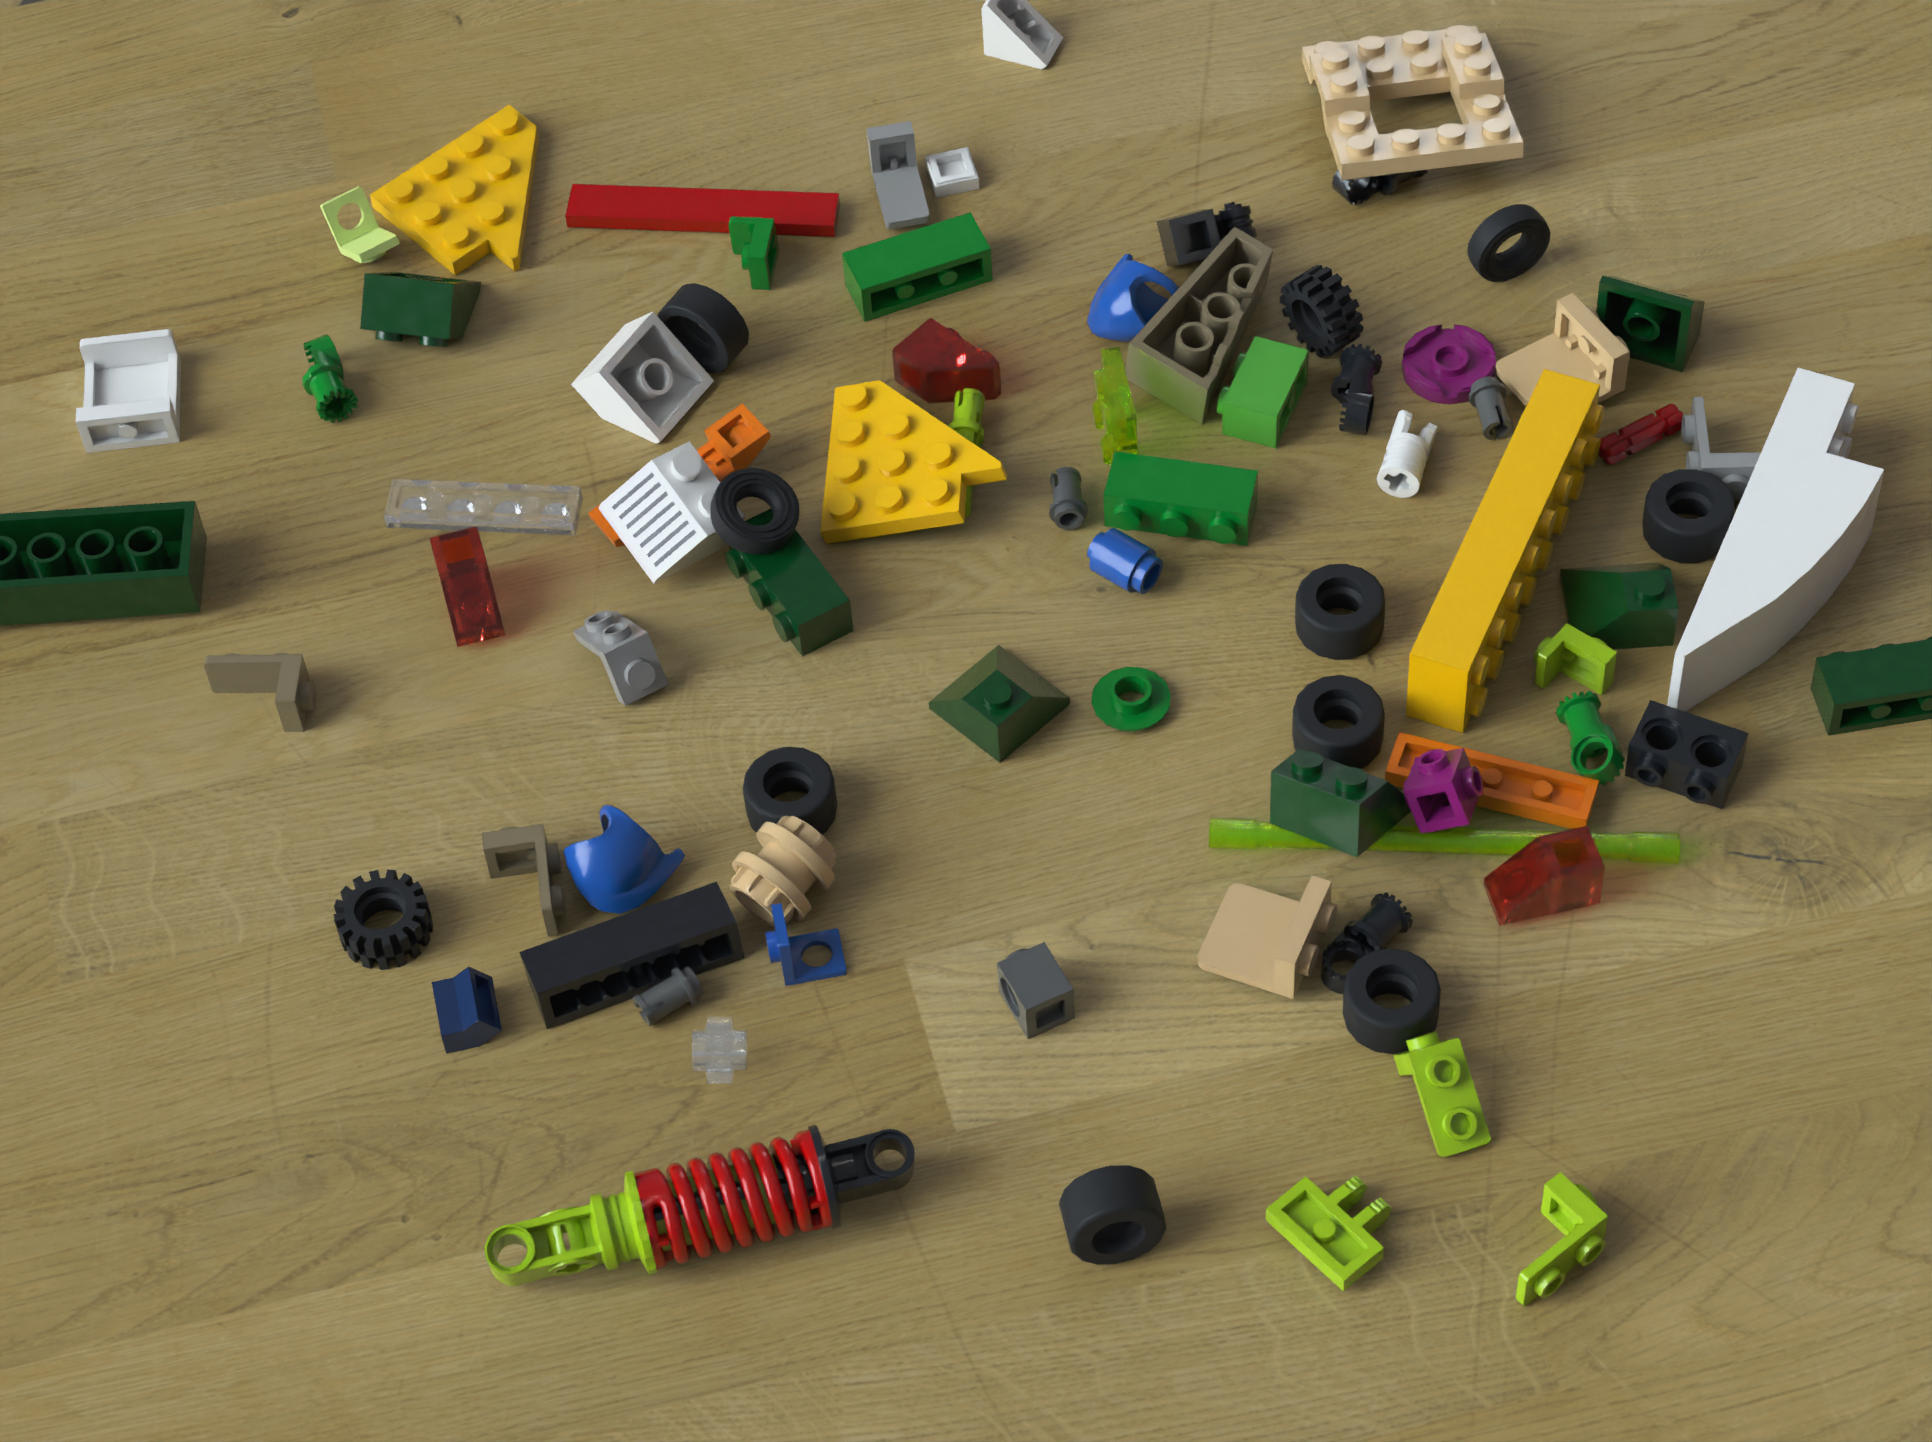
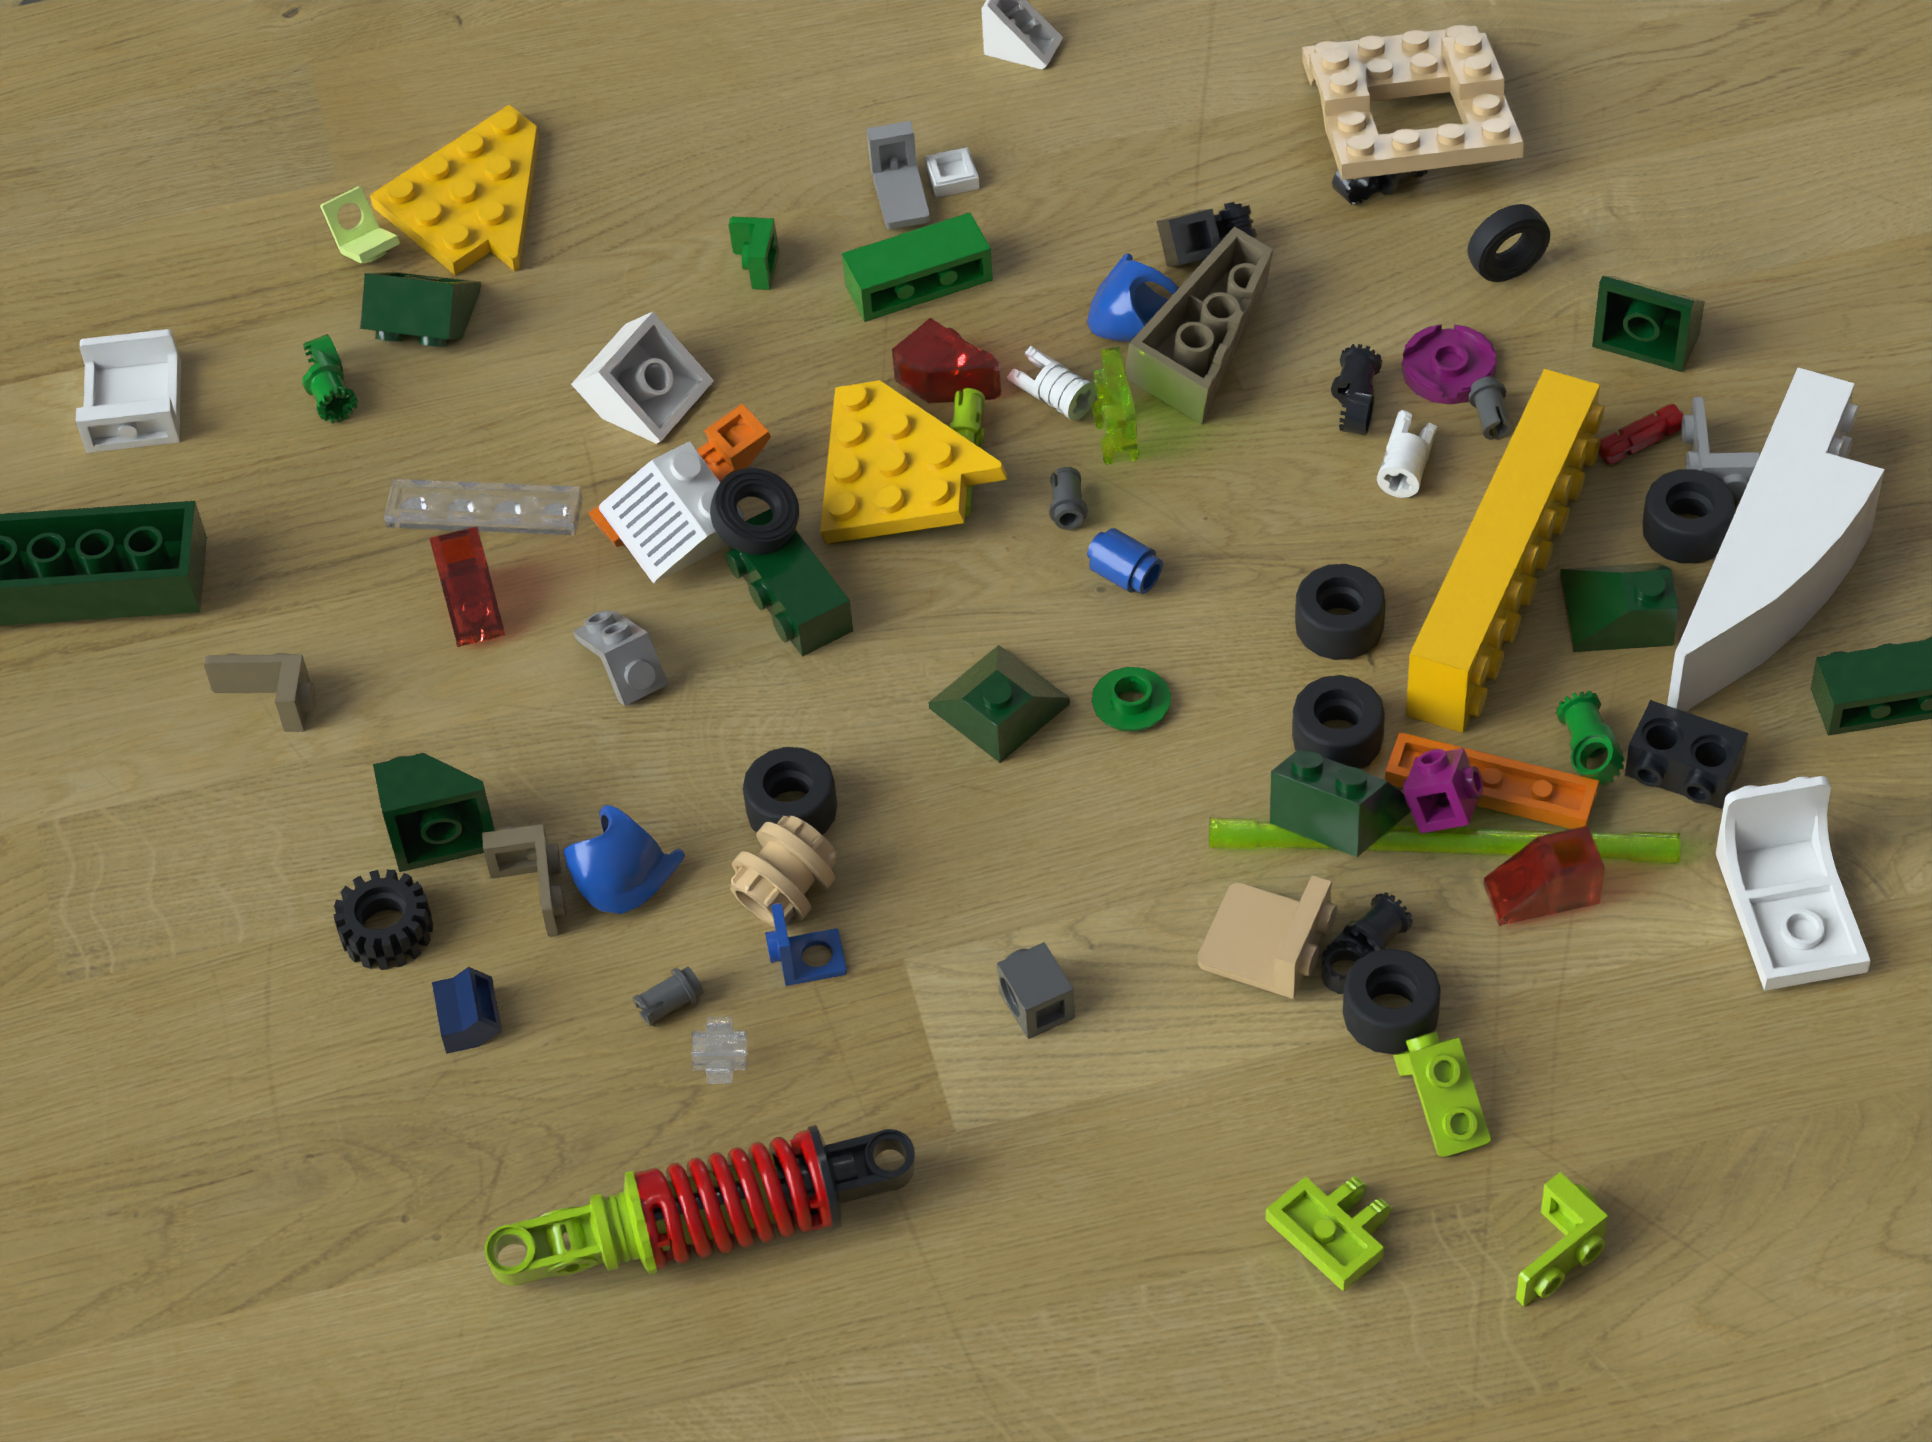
(431, 810): none -> dark green slope
(631, 954): black brick -> none
(699, 209): red tile -> none
(701, 308): black tyre -> none
(1056, 385): none -> white hinge
(1112, 1214): black tyre -> none
(1180, 498): green brick -> none
(1263, 391): bright green brick -> none
(1321, 311): black tyre -> none
(1576, 348): tan bracket -> none
(1577, 656): lime bracket -> none
(1787, 885): none -> white bracket

